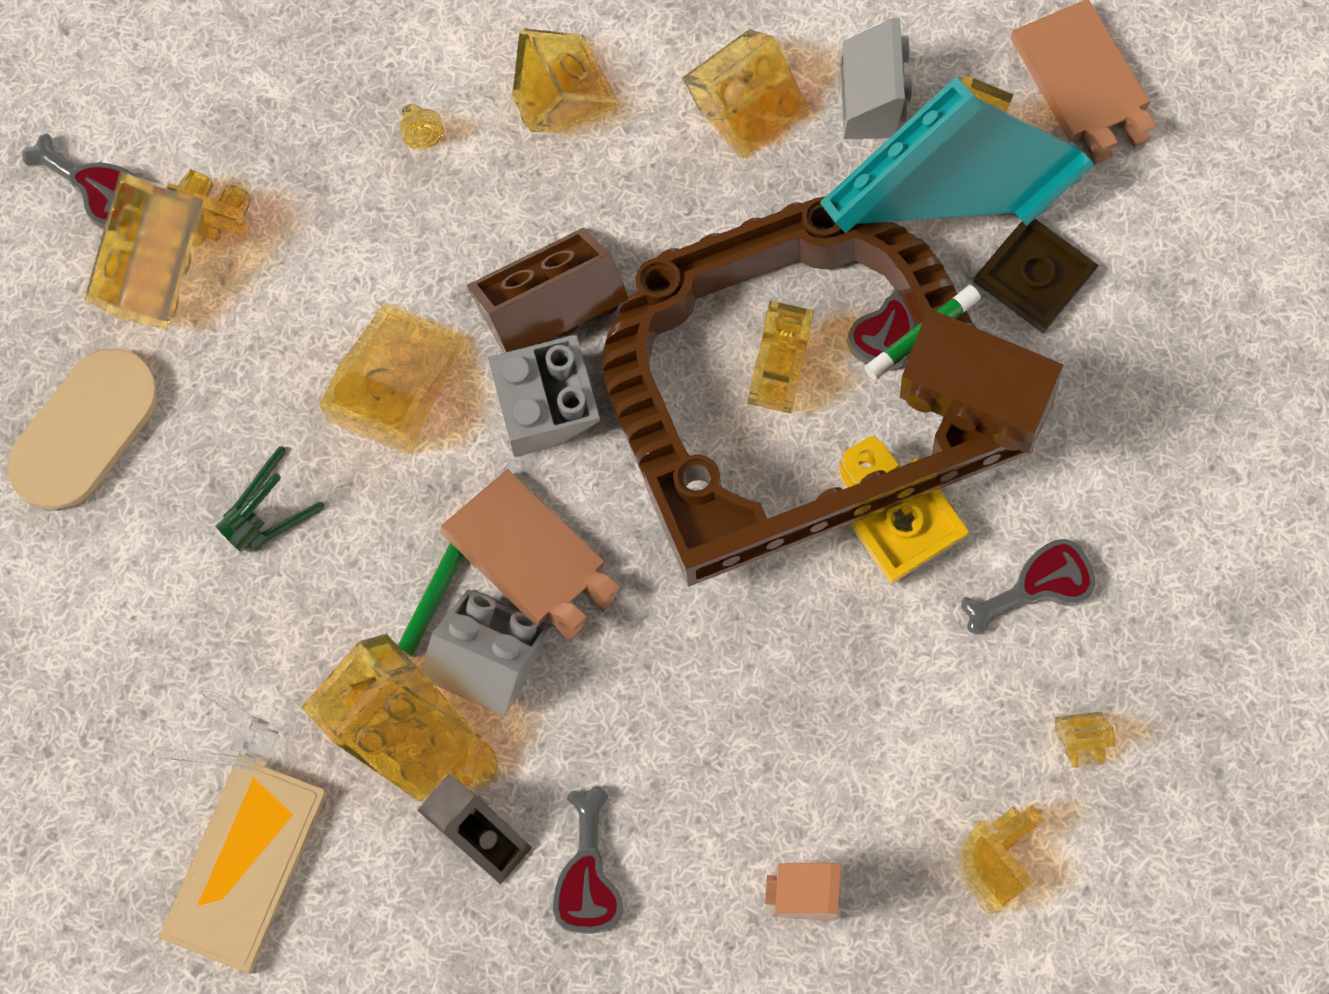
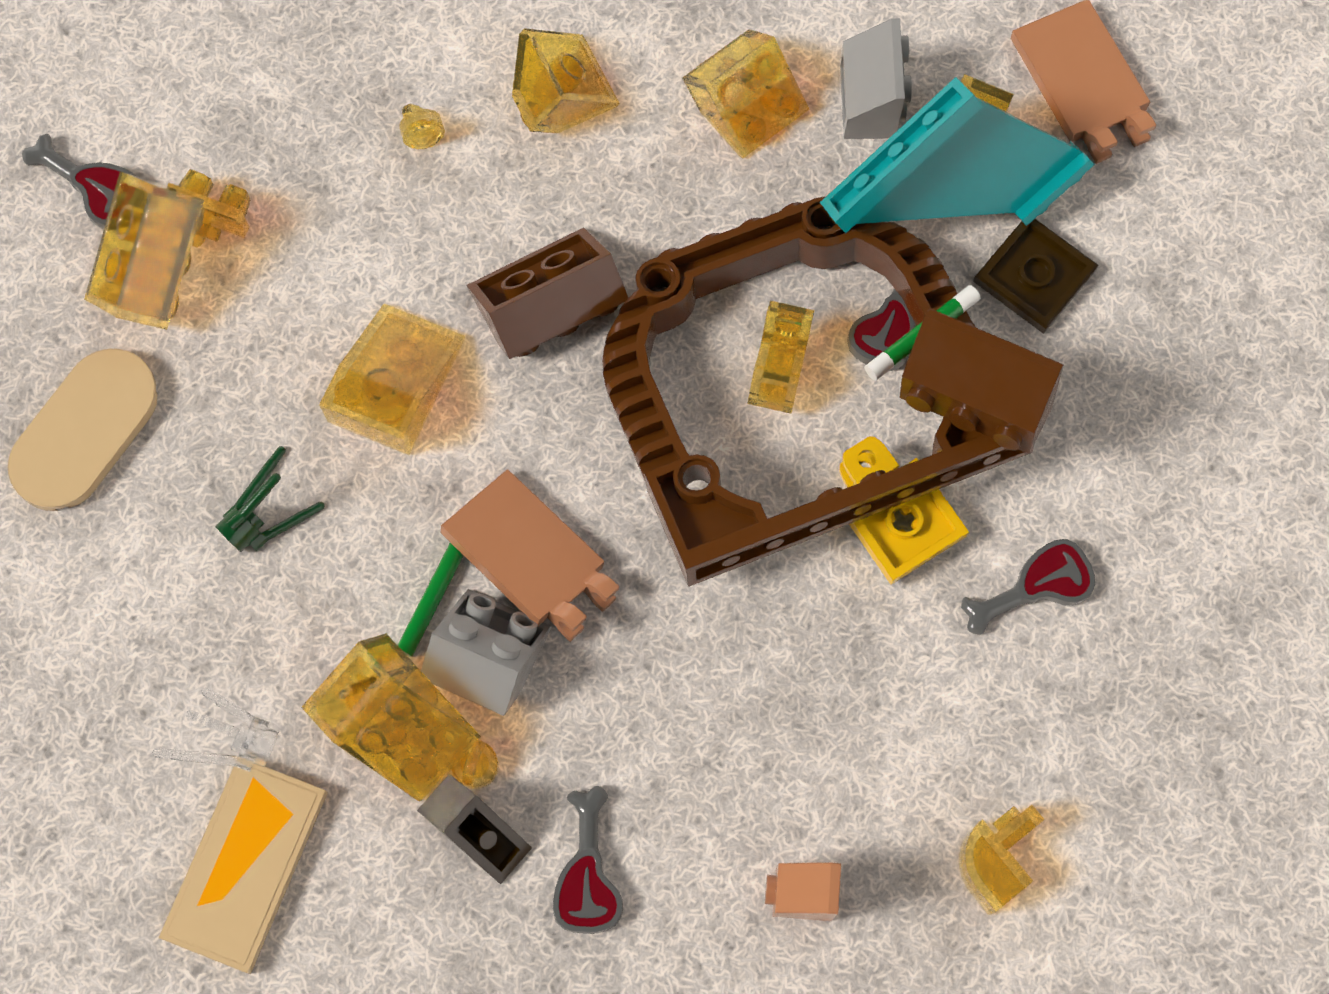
(544, 394): light grey slope -> none
(1084, 733): clear yellow tile -> none

